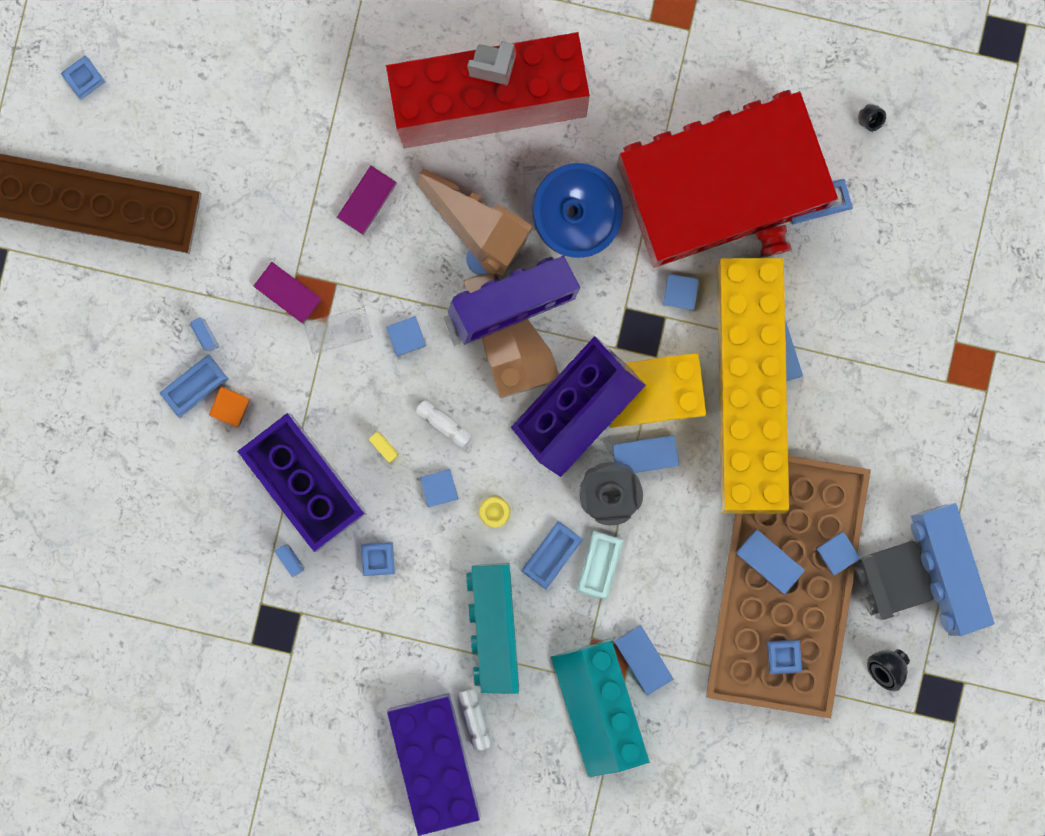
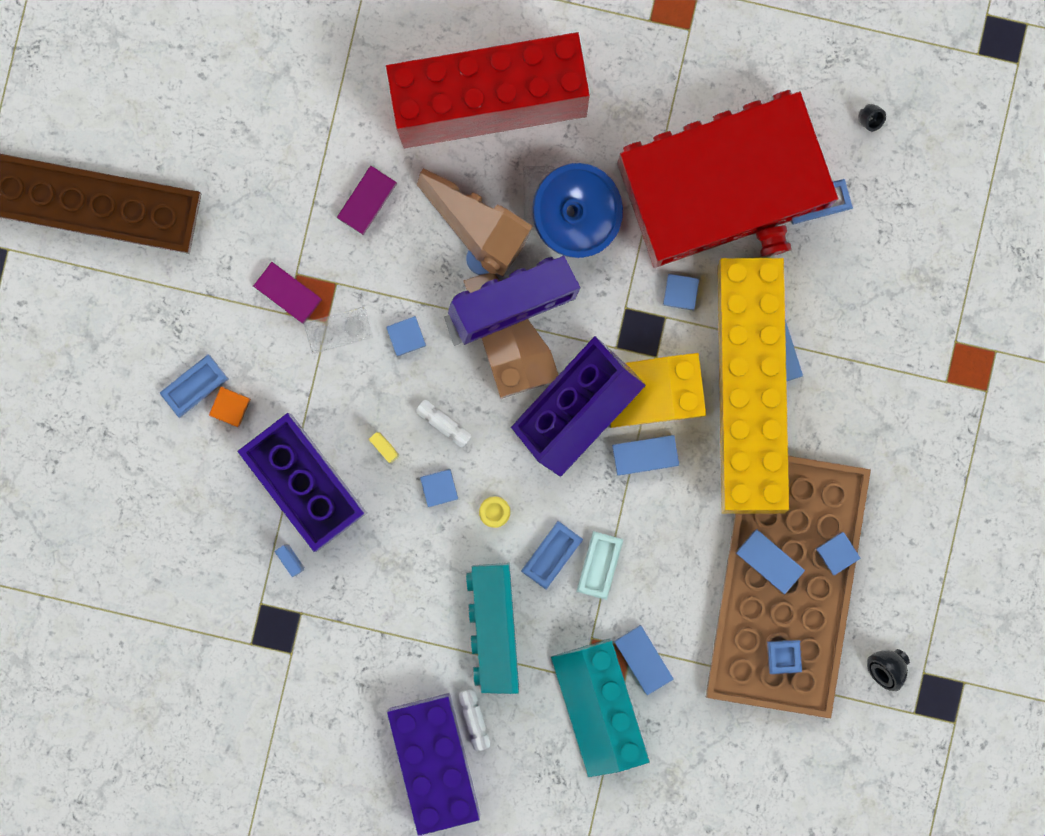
(83, 77): medium blue tile -> none
(204, 334): medium blue tile -> none
(378, 559): medium blue tile -> none
(493, 63): light grey panel -> none
(624, 504): dark grey plate -> none
(894, 580): dark grey bracket -> none
(951, 570): medium blue brick -> none

